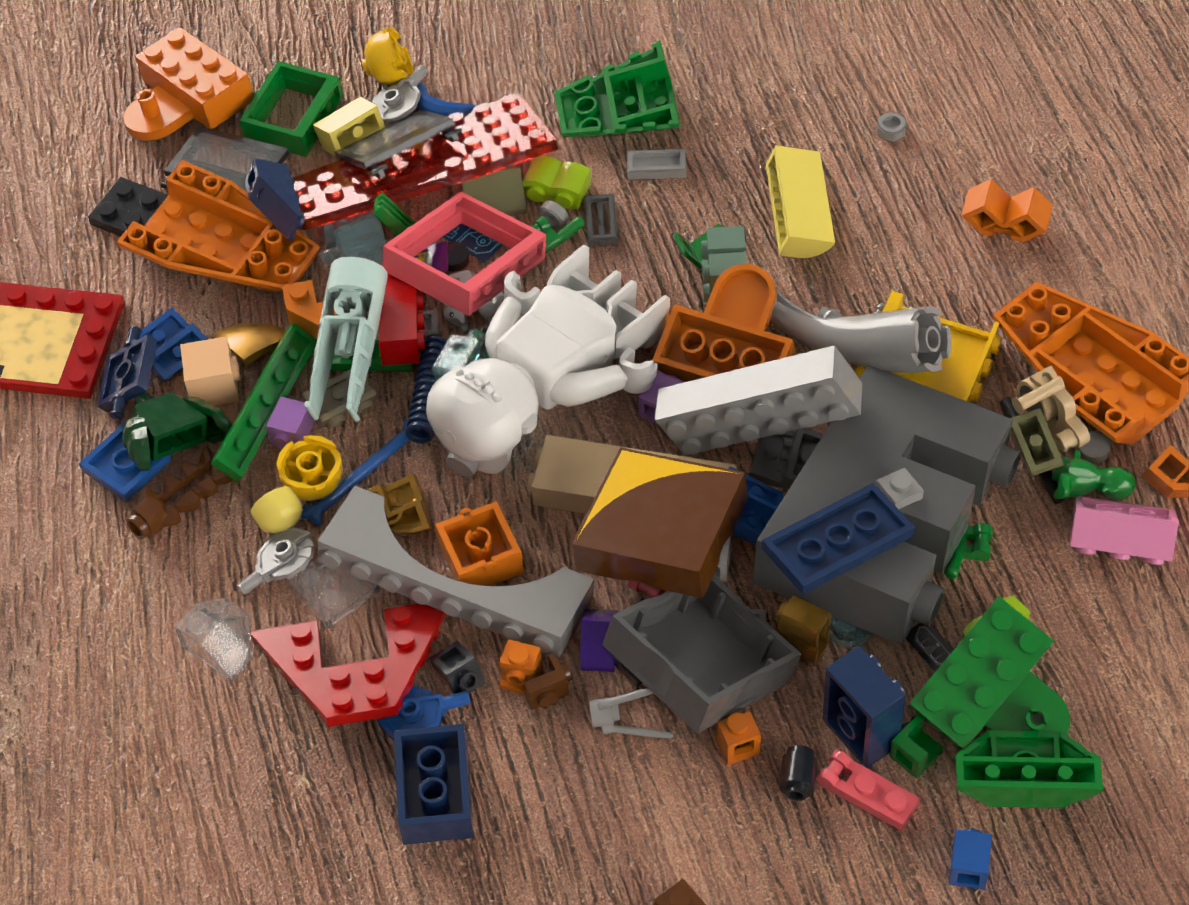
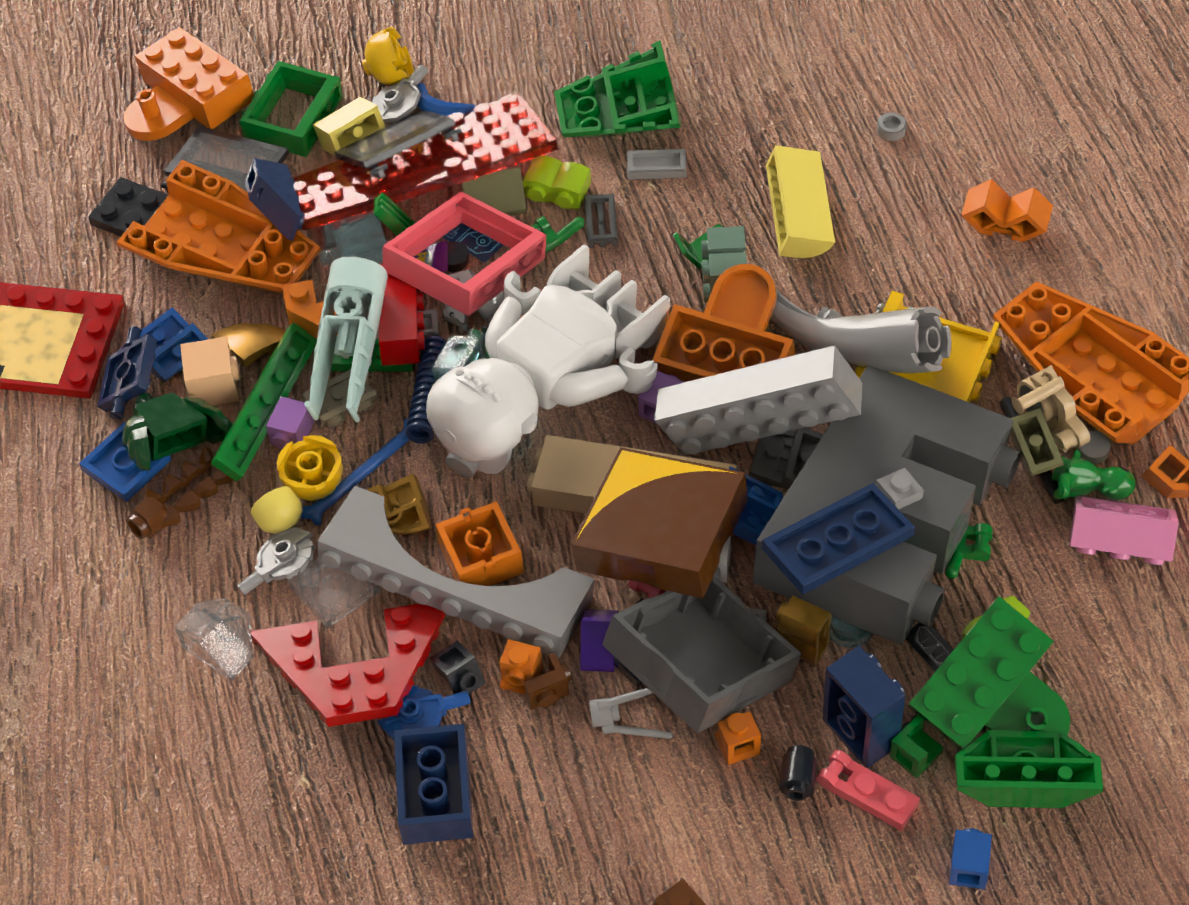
(554, 213): light grey tile -> none

